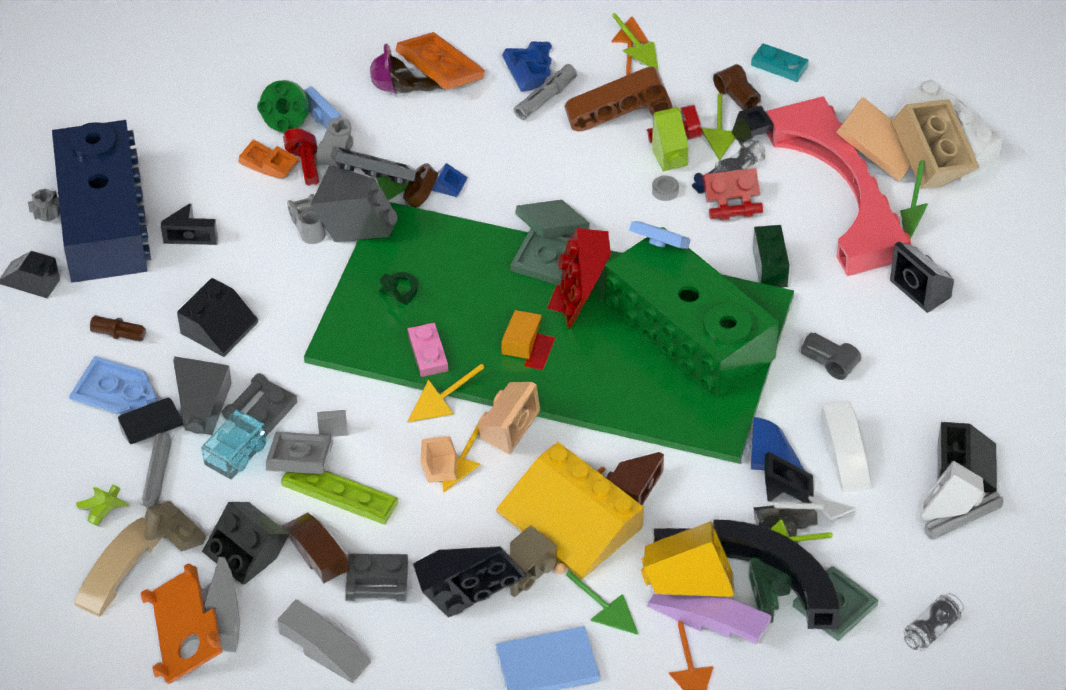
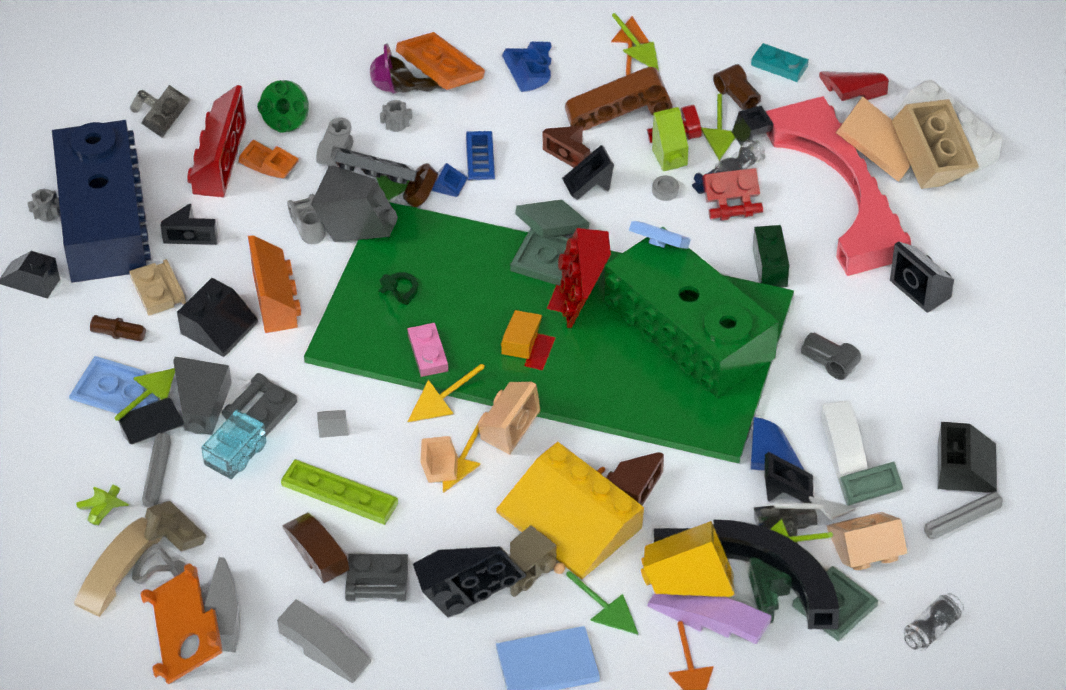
(156, 383): none -> lime piece
(157, 287): none -> tan plate
(163, 110): none -> clear smoke plate
(175, 567): none -> light grey piece
(218, 145): none -> red slope
(246, 540): pearl dark grey slope -> none
(273, 286): none -> orange slope
(299, 452): light grey tile -> none
(305, 150): red piece -> none
(320, 108): light blue plate -> none
(395, 115): none -> light grey gear
(480, 138): none -> blue slope
(552, 85): light grey pin -> none
(565, 144): none -> copper slope
(593, 170): none -> black slope
(854, 84): none -> red slope
(868, 540): none -> light nougat slope
(870, 483): none -> sand green tile
(913, 215): bright green piece -> none
(952, 493): white slope -> none

